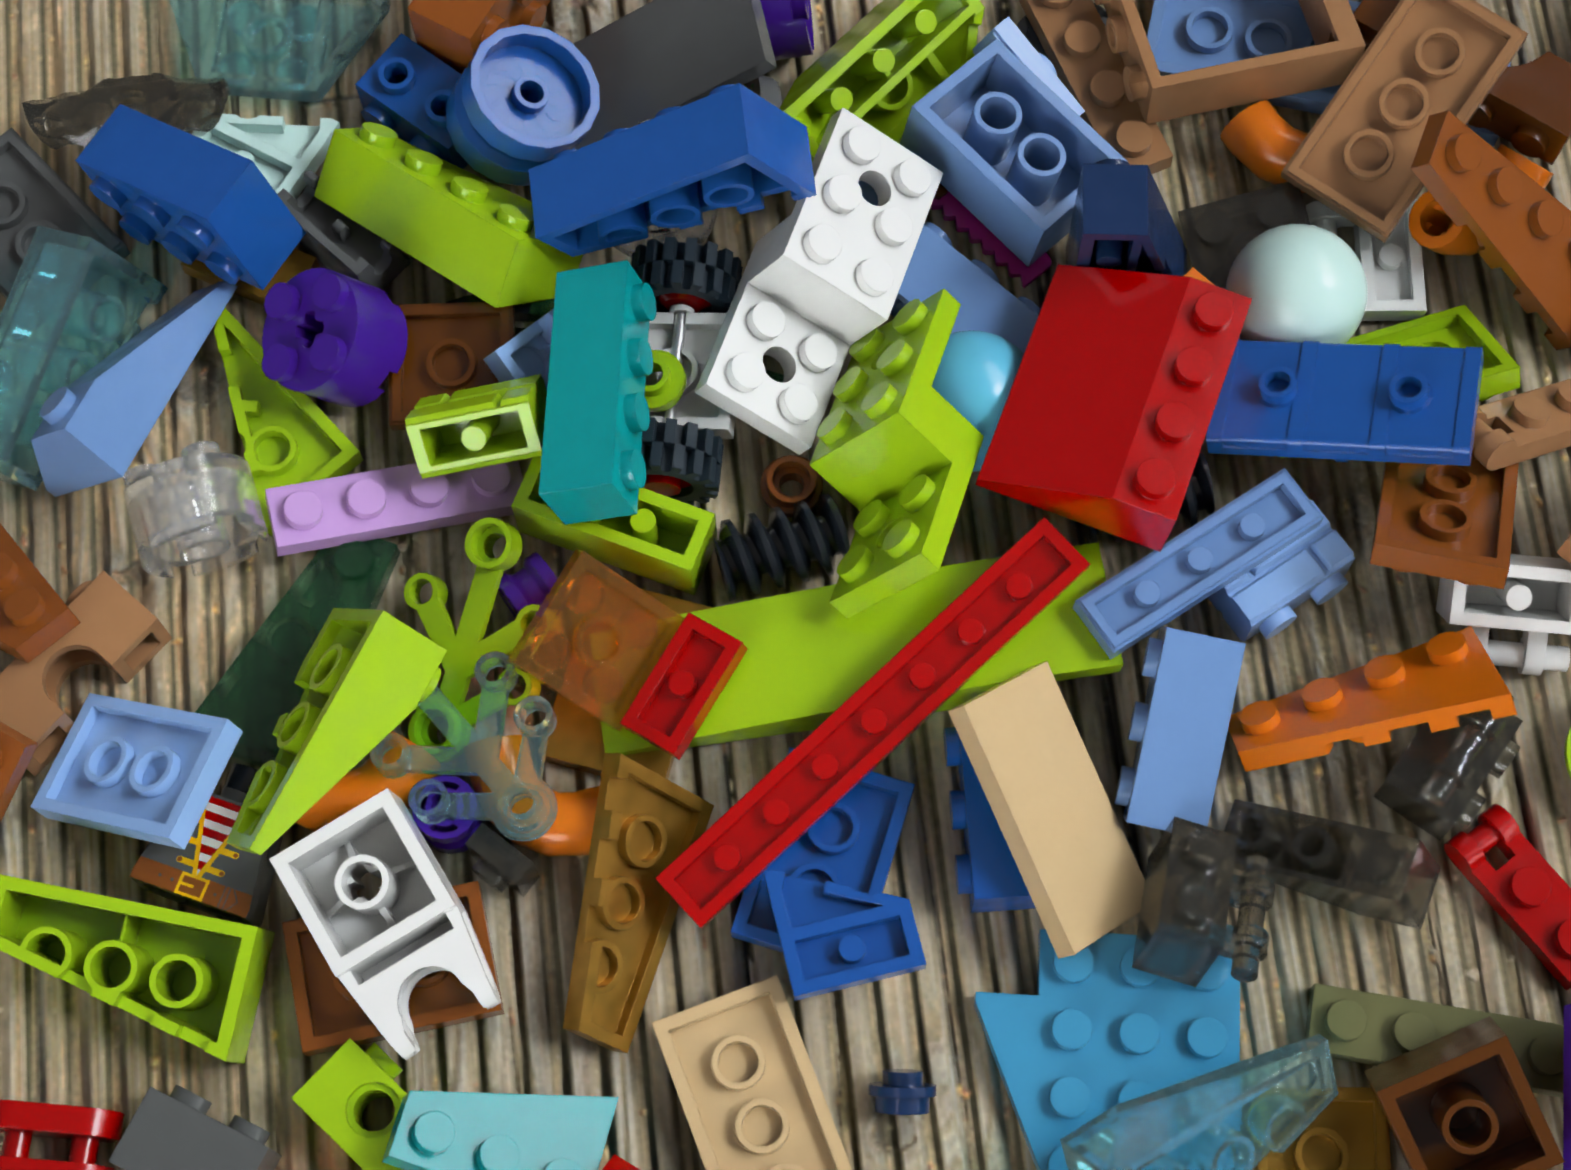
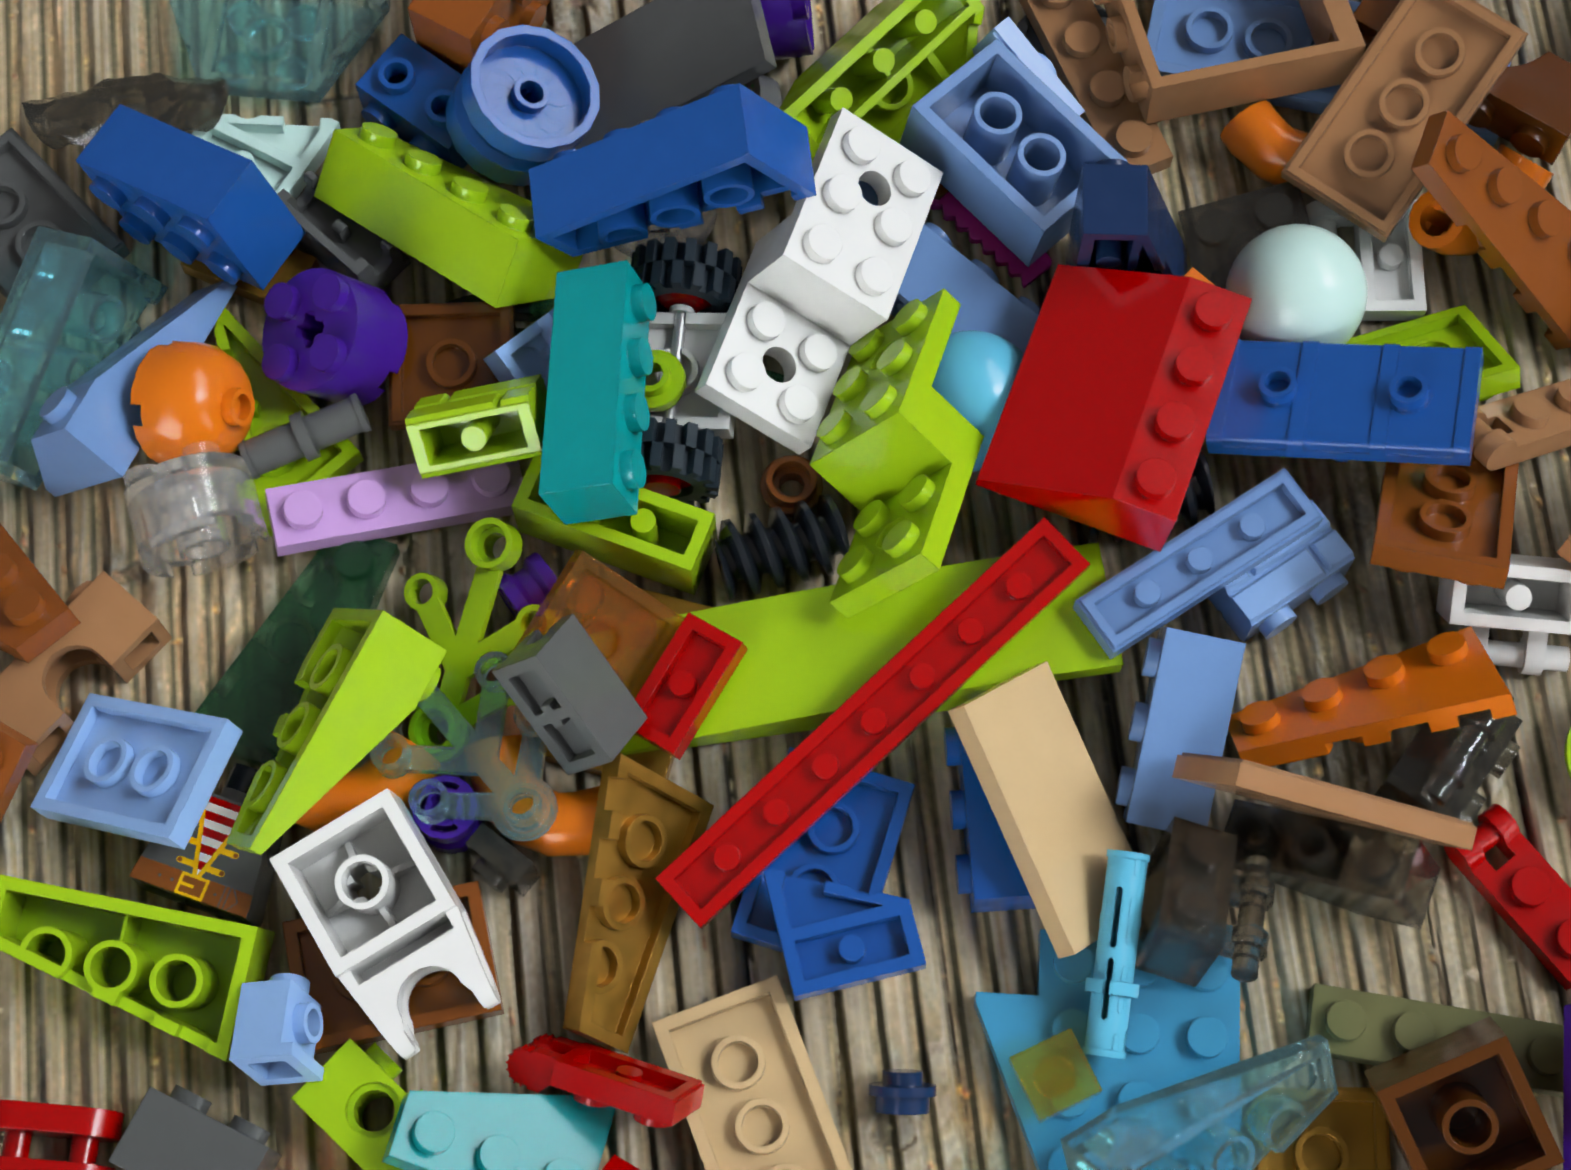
(190, 397): none -> orange cylinder
(277, 1031): none -> light blue brick
(304, 436): none -> dark grey pin
(571, 696): none -> dark grey hinge
(606, 1079): none -> red hinge
(1055, 1075): none -> clear yellow plate
(1116, 954): none -> medium azure pin
(1323, 799): none -> medium nougat tile

